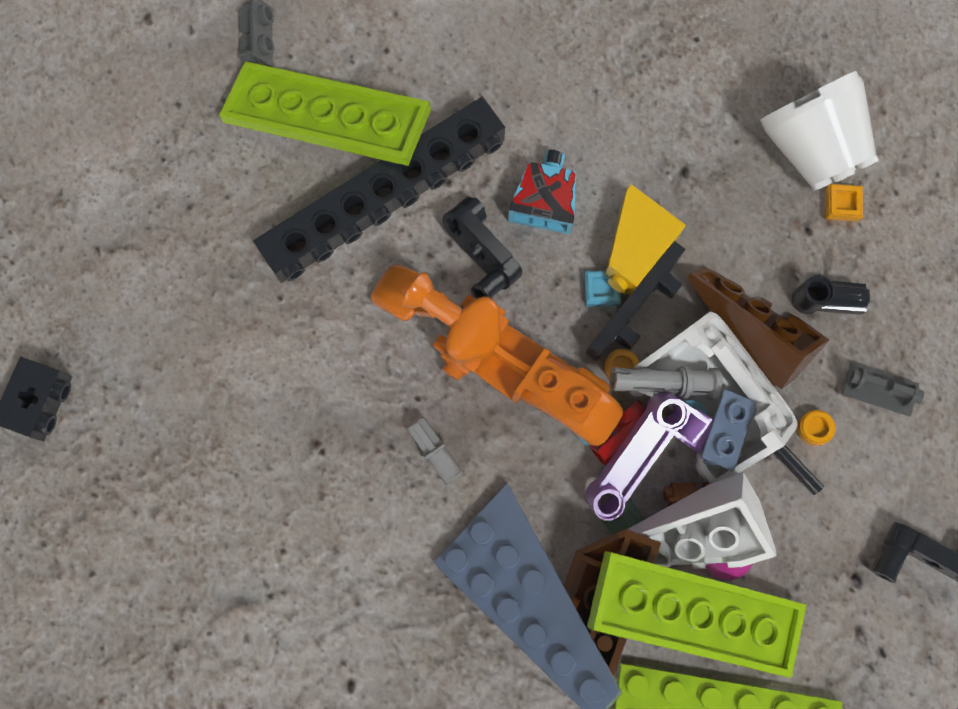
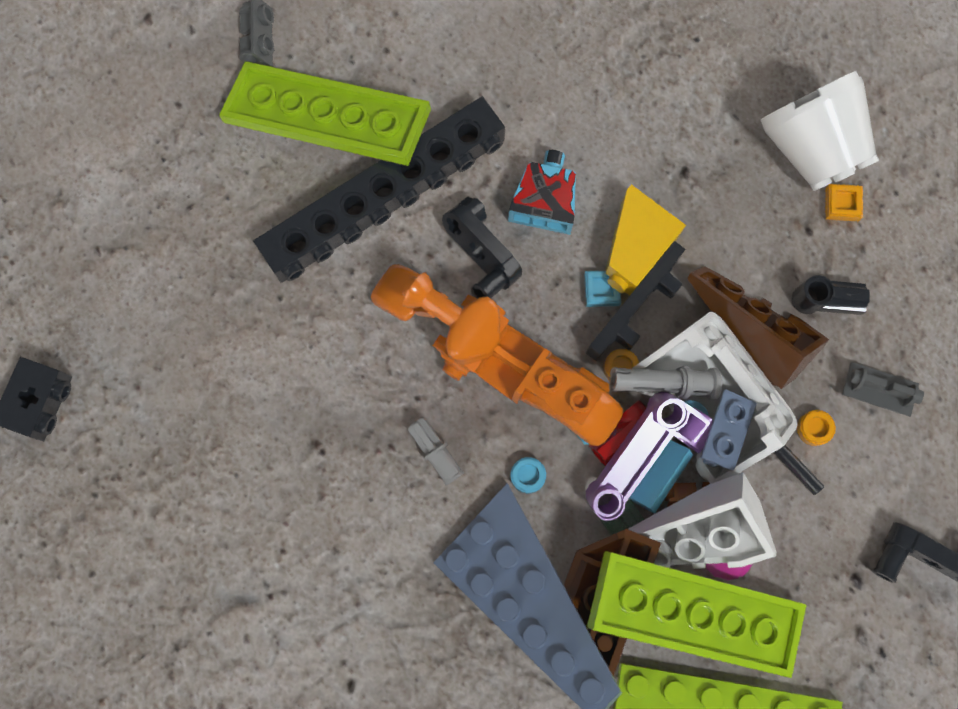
(528, 475): none -> medium azure tile
(661, 476): none -> medium azure tile

